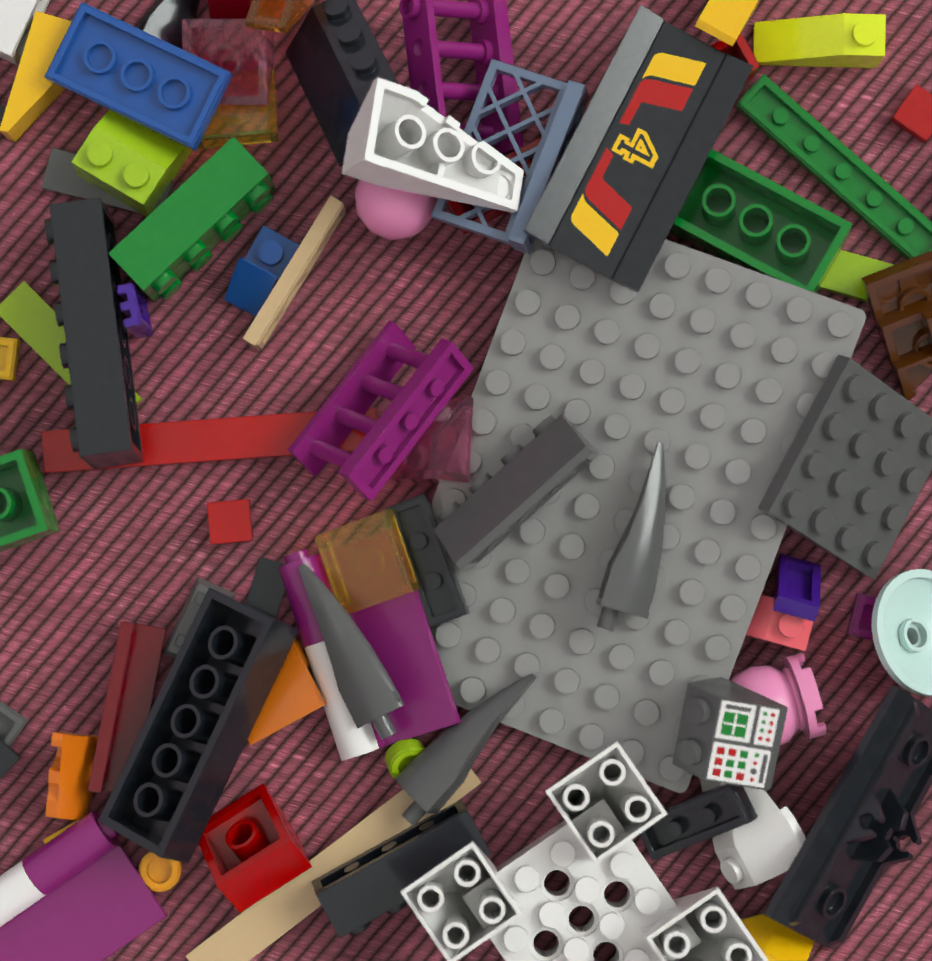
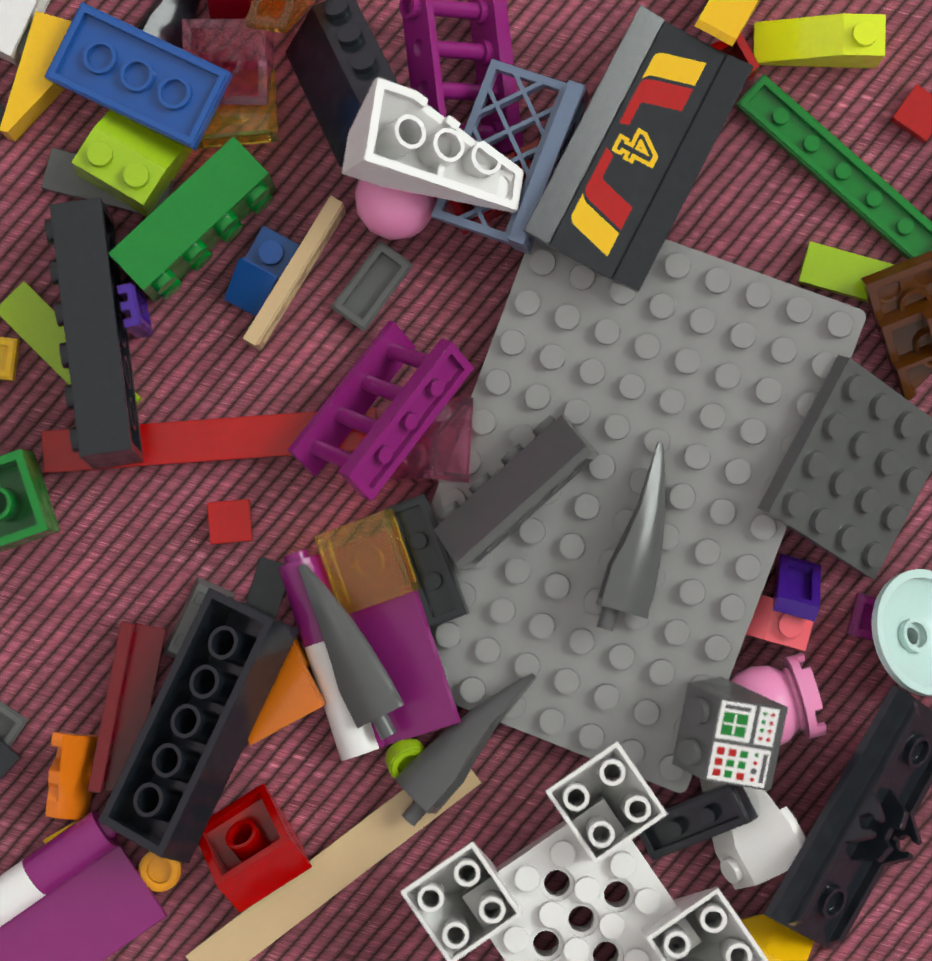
(372, 286): none -> dark grey tile
(373, 880): black brick -> none
(760, 224): green brick -> none

